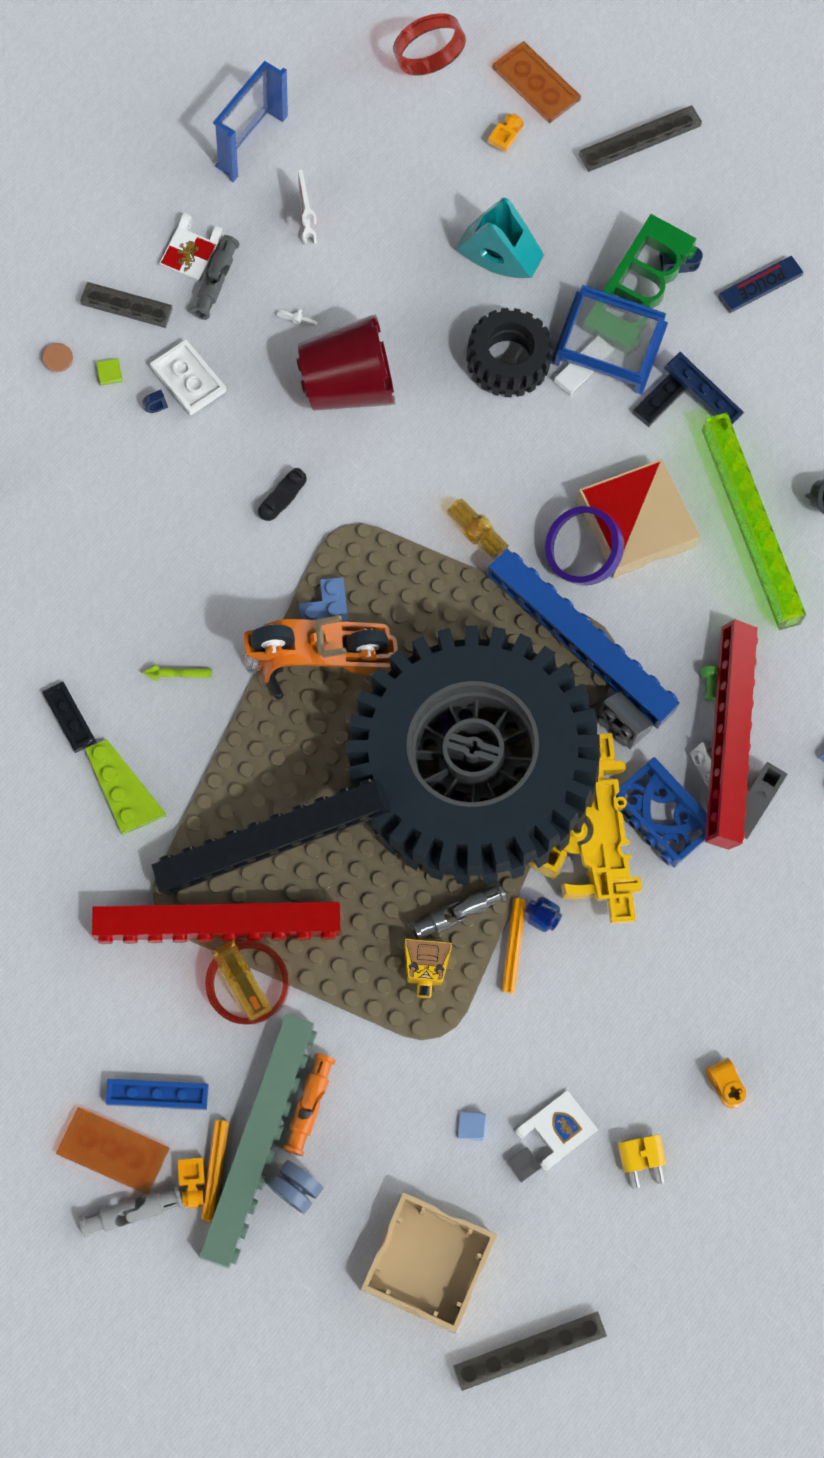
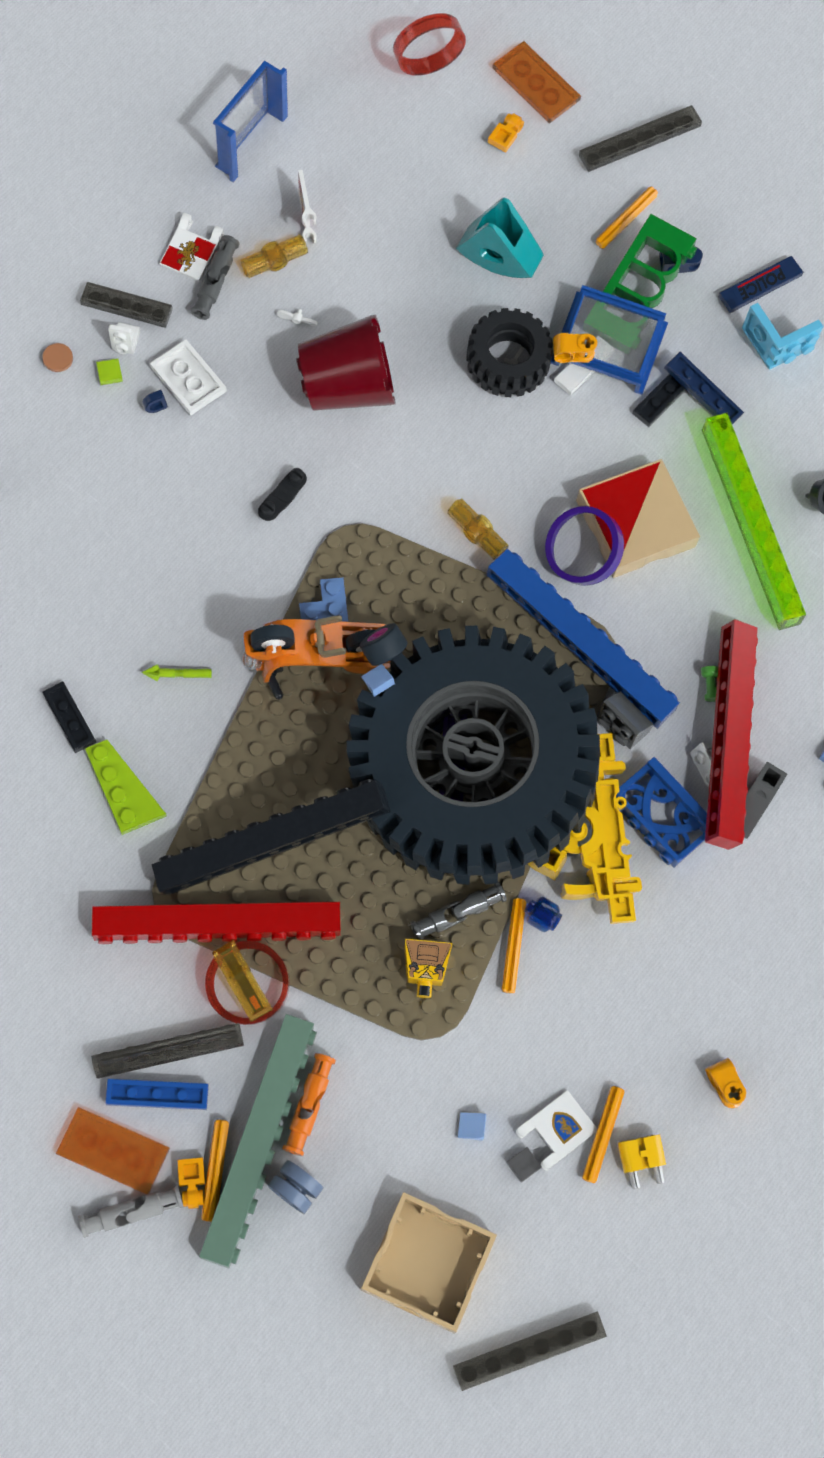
(124, 337): none -> white bracket
(167, 1050): none -> clear smoke plate
(274, 256): none -> clear yellow piece
(378, 680): none -> light blue slope
(383, 644): none -> black wheel
(572, 347): none -> light orange piece
(603, 1134): none -> light orange axle
(626, 217): none -> light orange axle
(771, 346): none -> medium azure bracket

